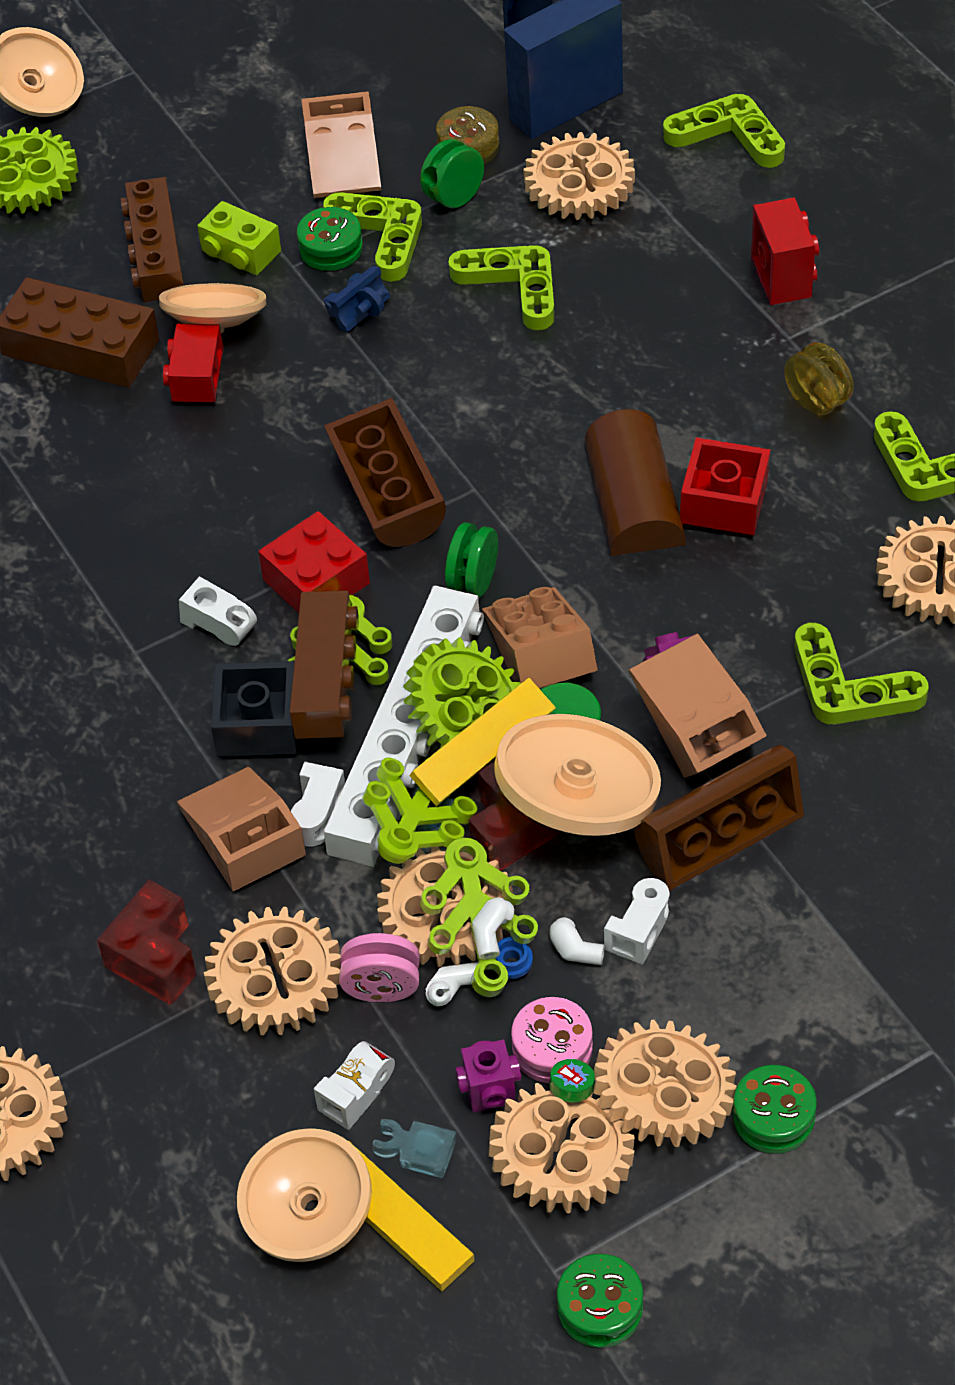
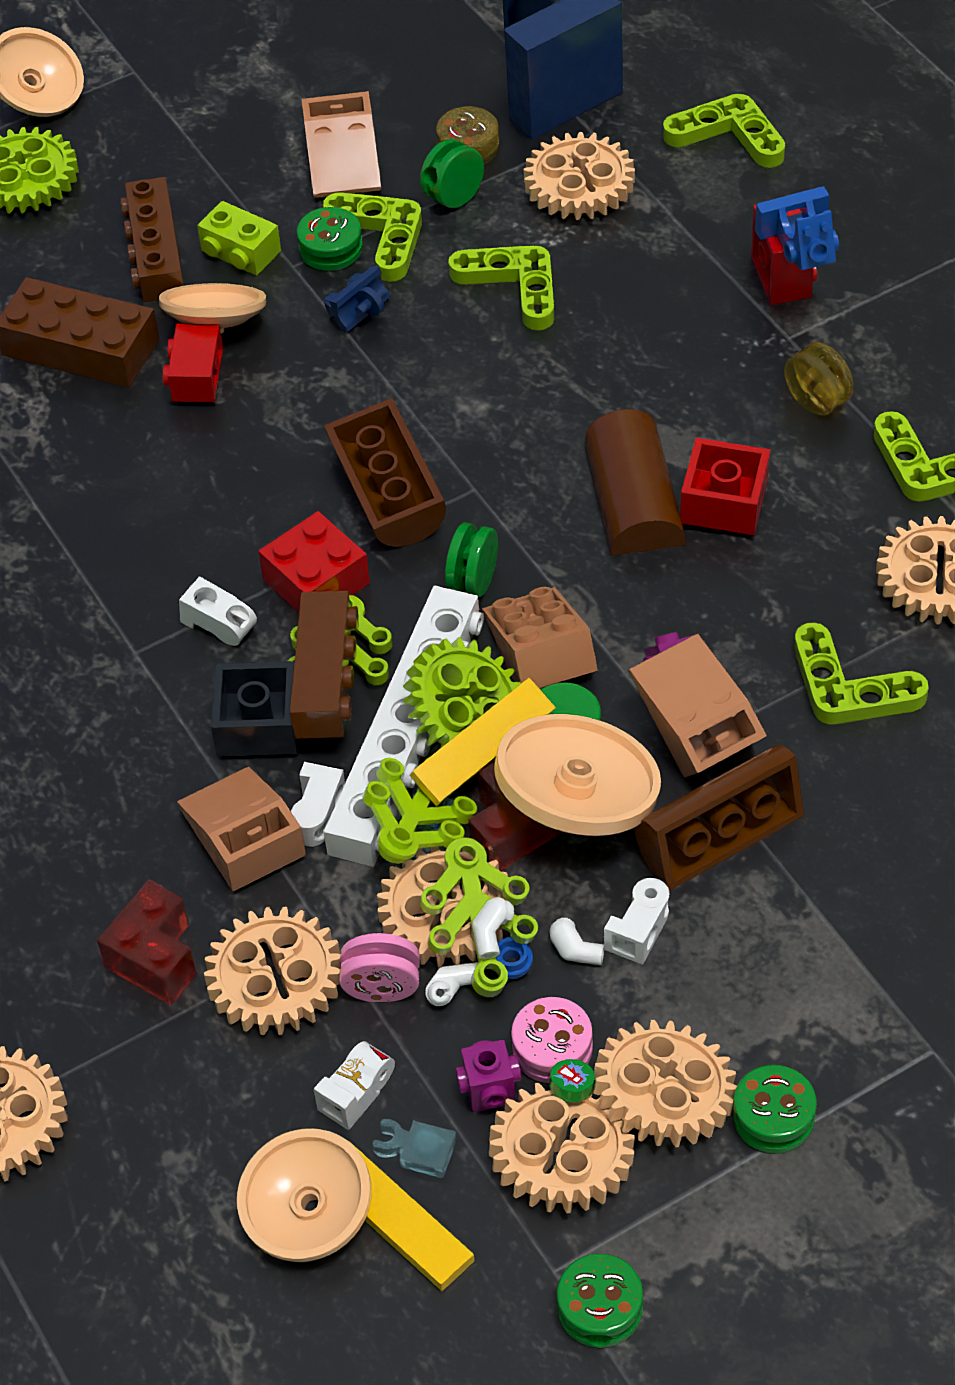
(805, 237): none -> blue tile

